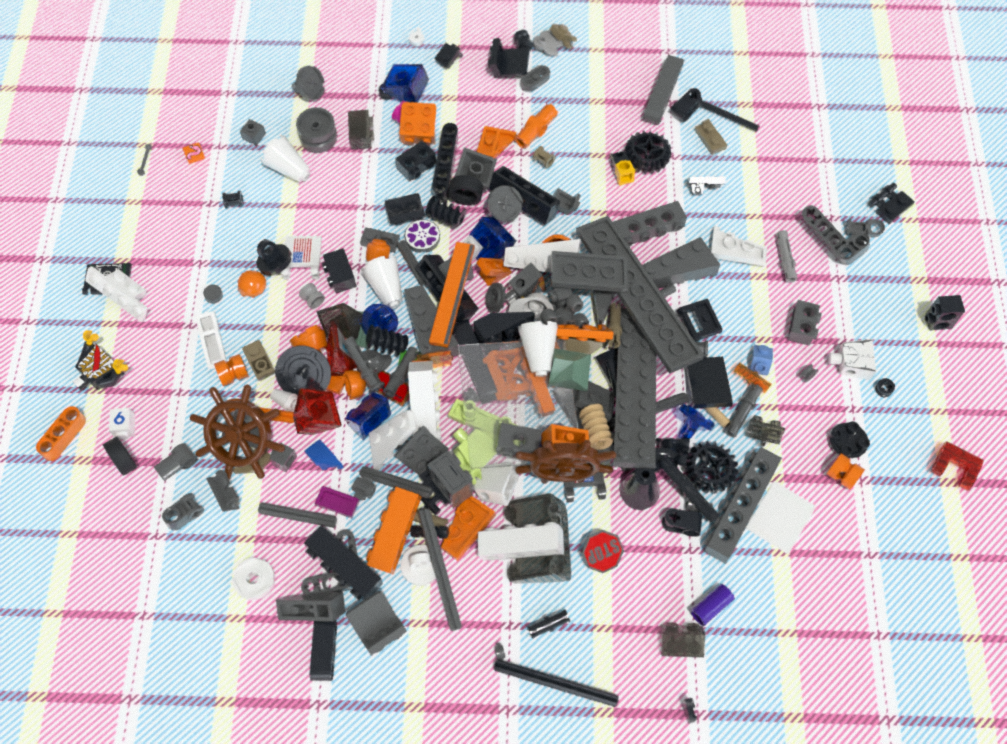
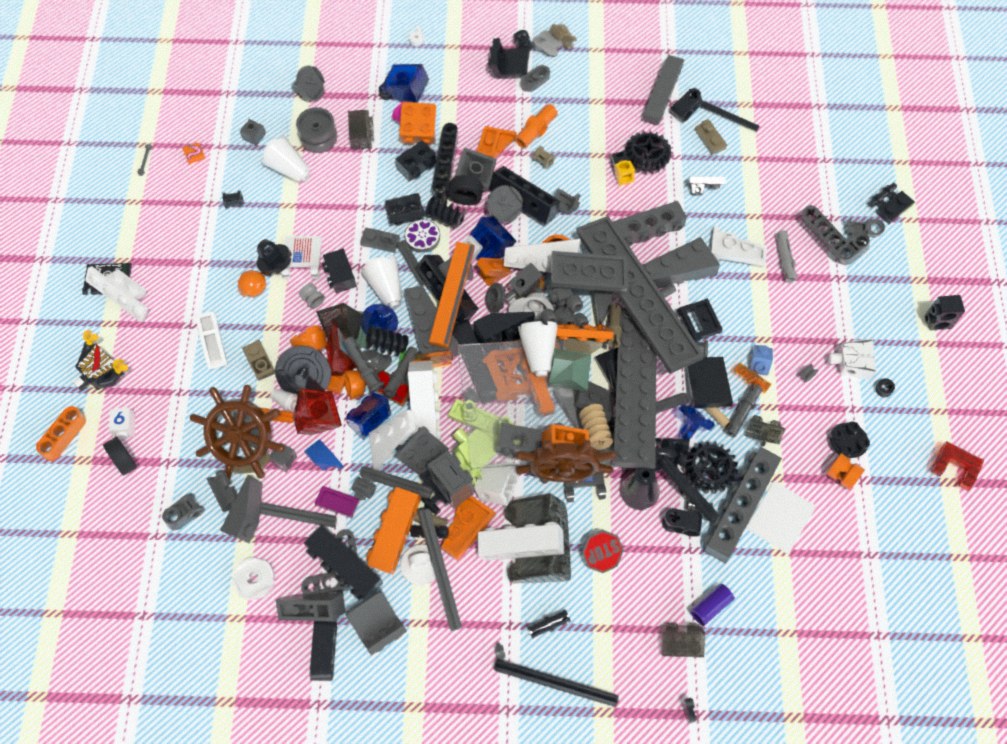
(180, 458): dark grey piece -> none
(213, 294): dark grey tile -> none
(231, 370): orange wheel -> none
(245, 511): none -> dark grey slope
(377, 249): orange head -> none
(448, 54): black bracket -> none
(802, 322): dark grey brick -> none

